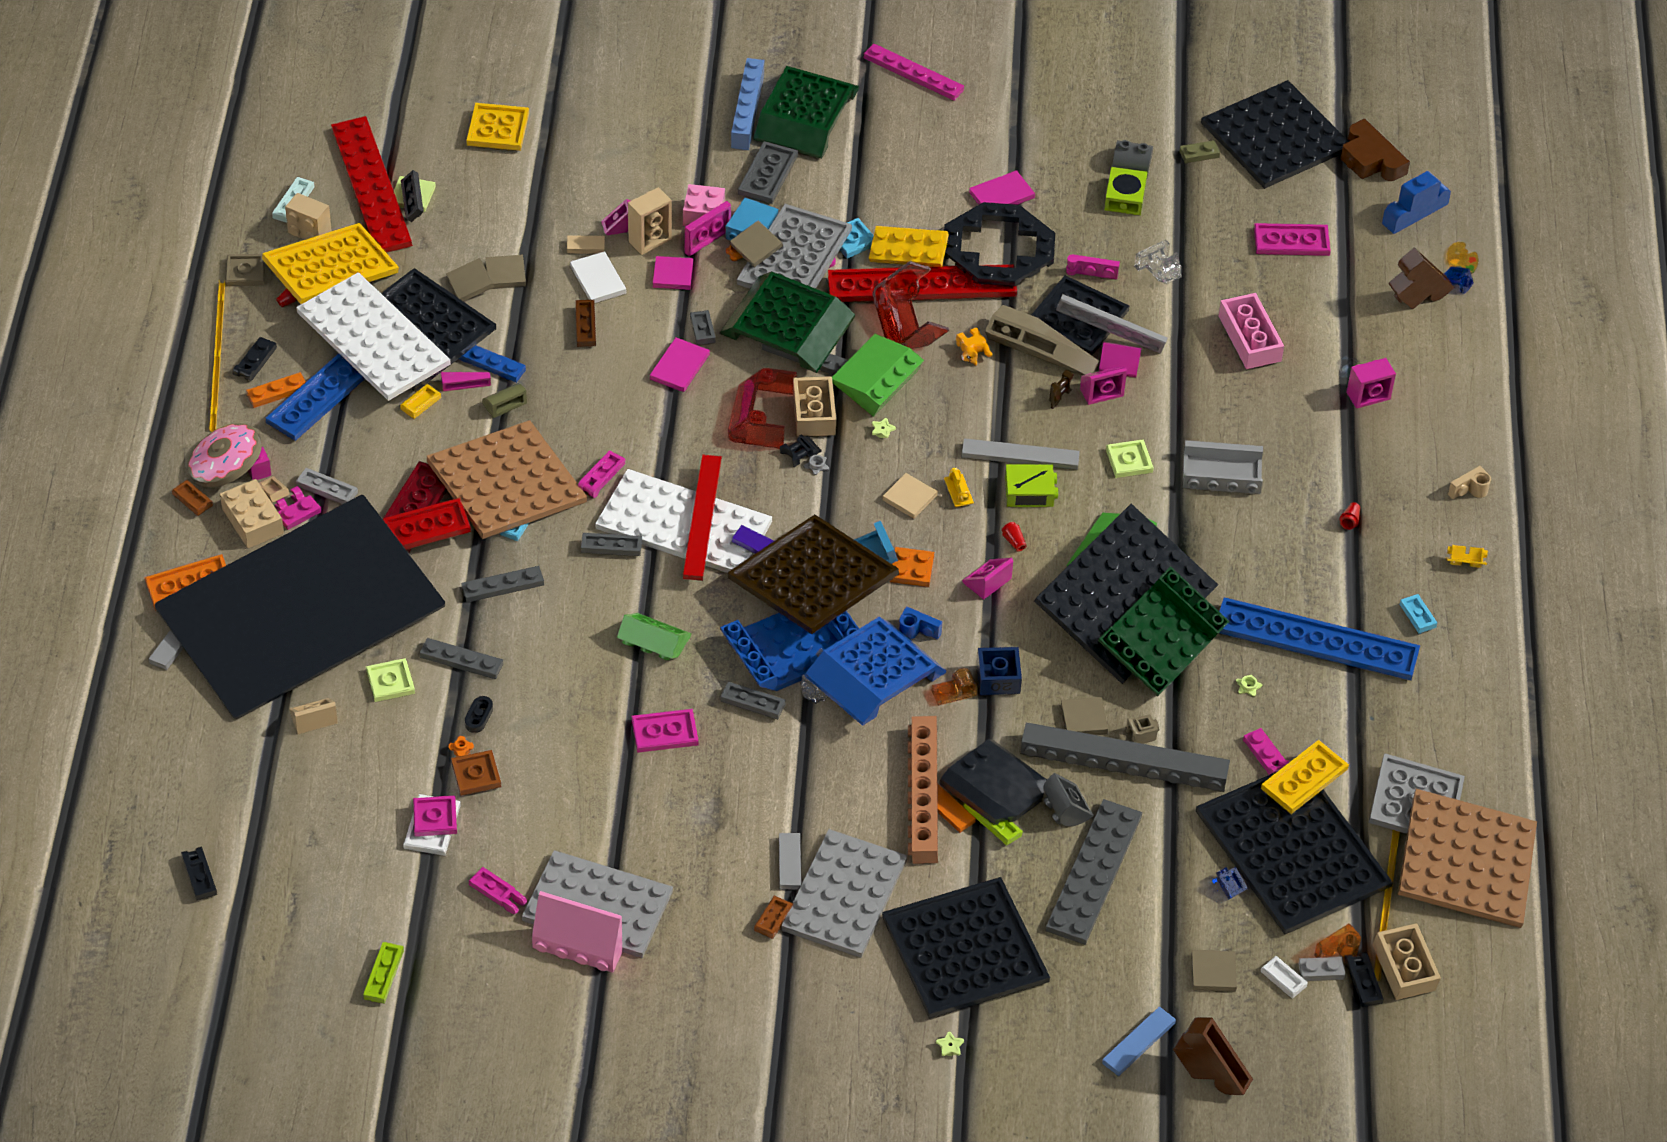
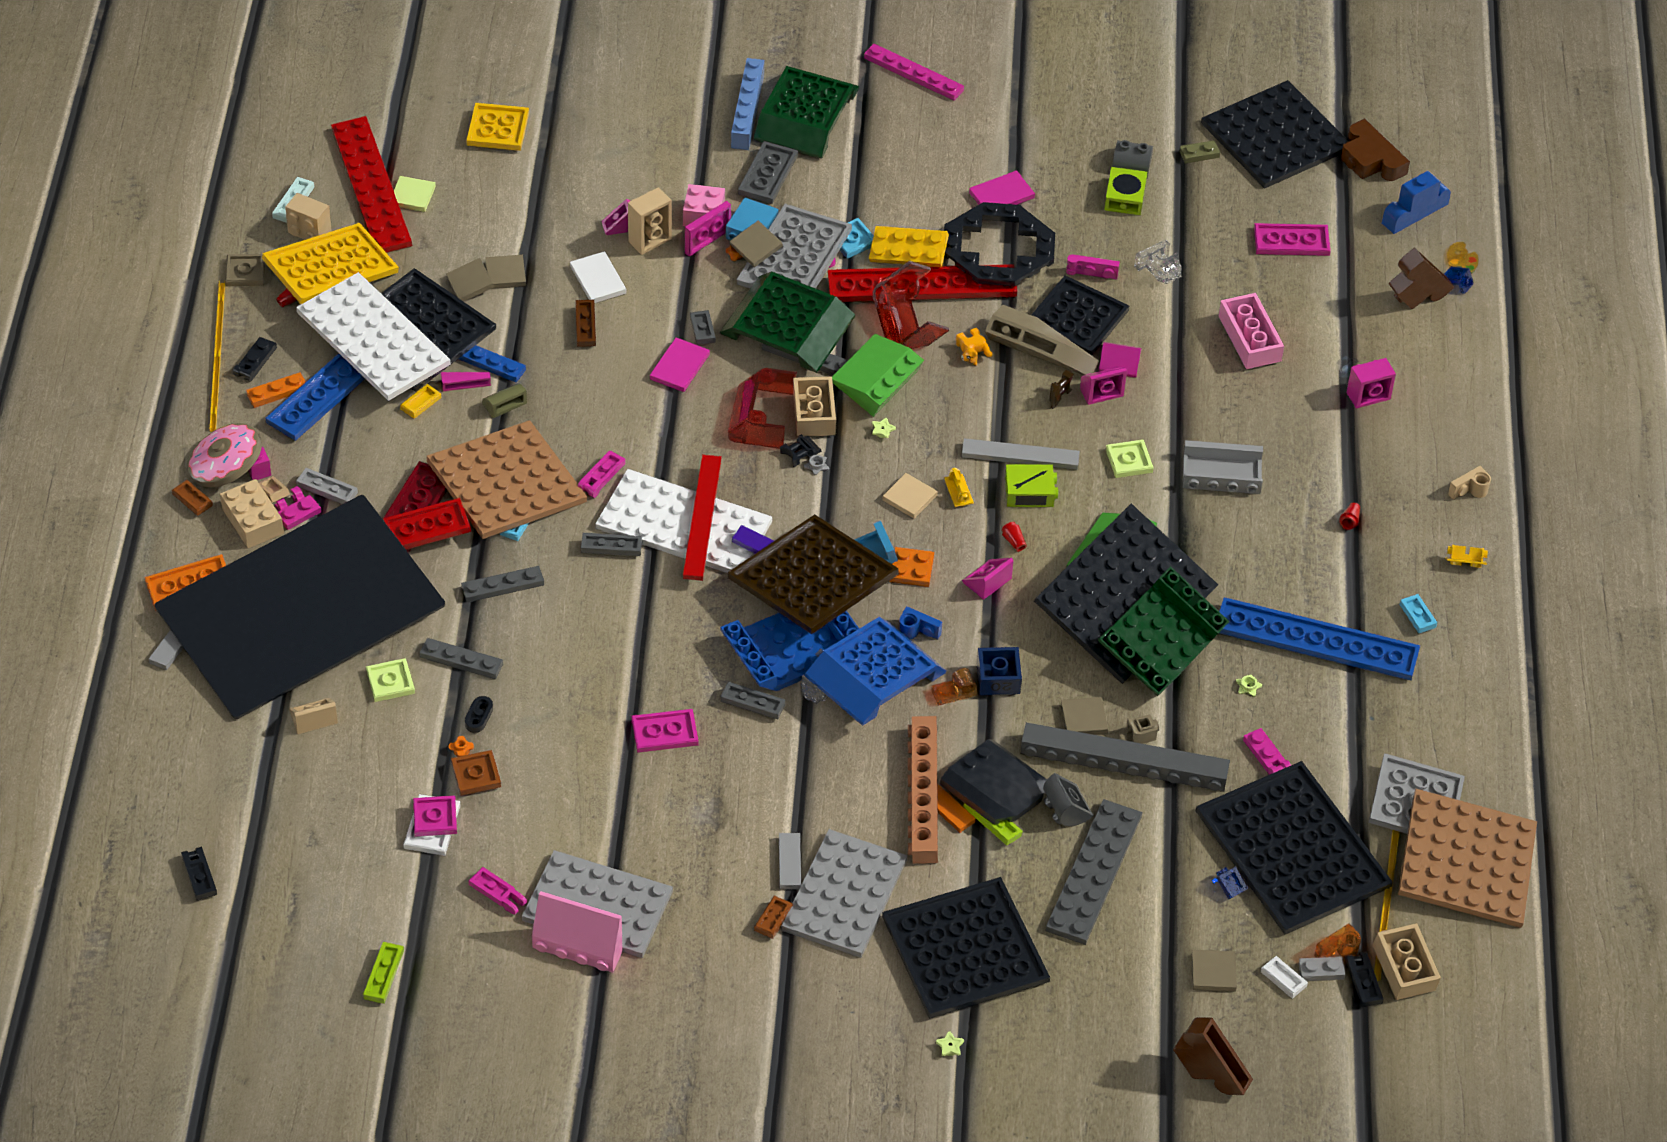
(412, 196): black plate -> none
(585, 244): tan tile -> none
(652, 635): bright green slope -> none
(673, 272): dark pink tile -> none
(1111, 323): light grey tile -> none
(1138, 1041): medium blue tile -> none
(1304, 776): yellow plate -> none

